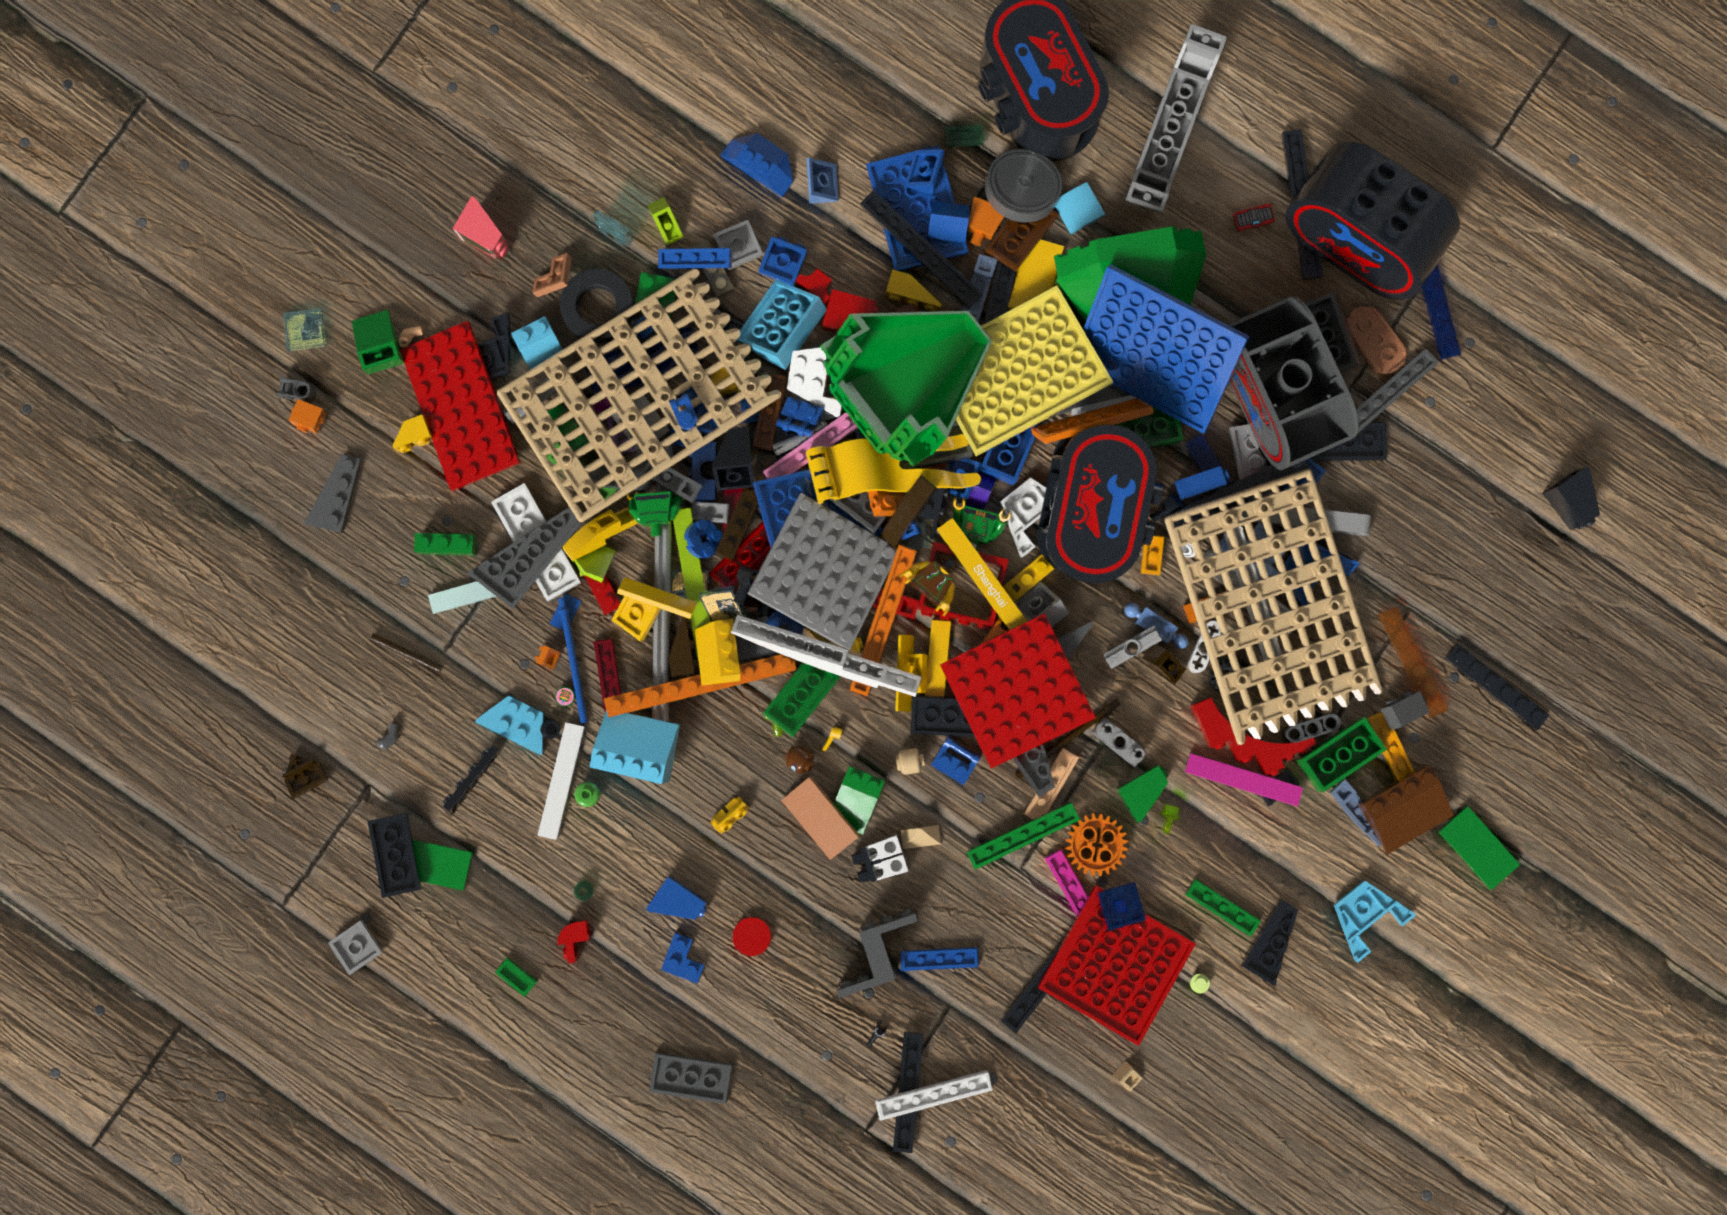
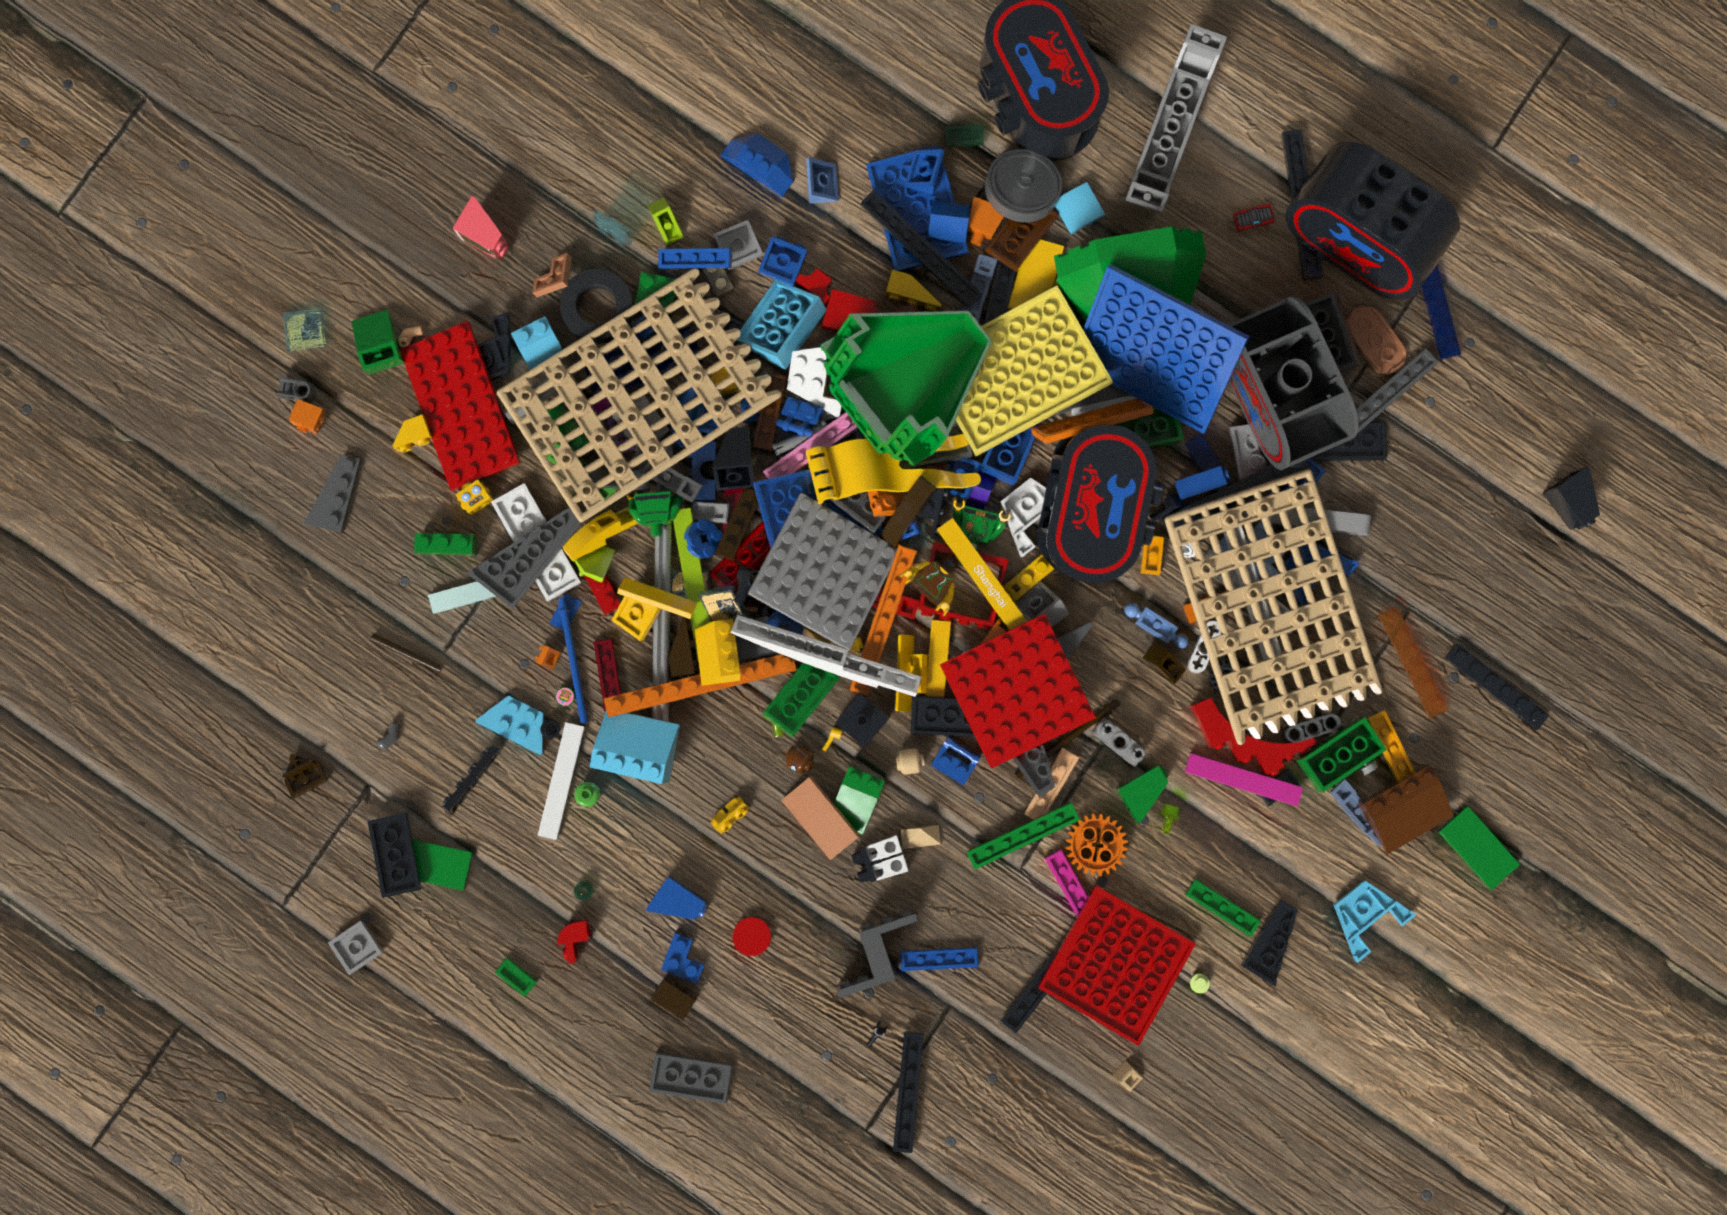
(474, 496): none -> yellow head
(674, 998): none -> dark brown brick
(687, 418): blue plate -> none
(862, 720): none -> black brick
(933, 1095): white tile -> none
(1121, 906): clear blue tile -> none
(1143, 640): light grey piece -> none
(1369, 767): none -> light grey plate
(1405, 710): dark grey brick -> none

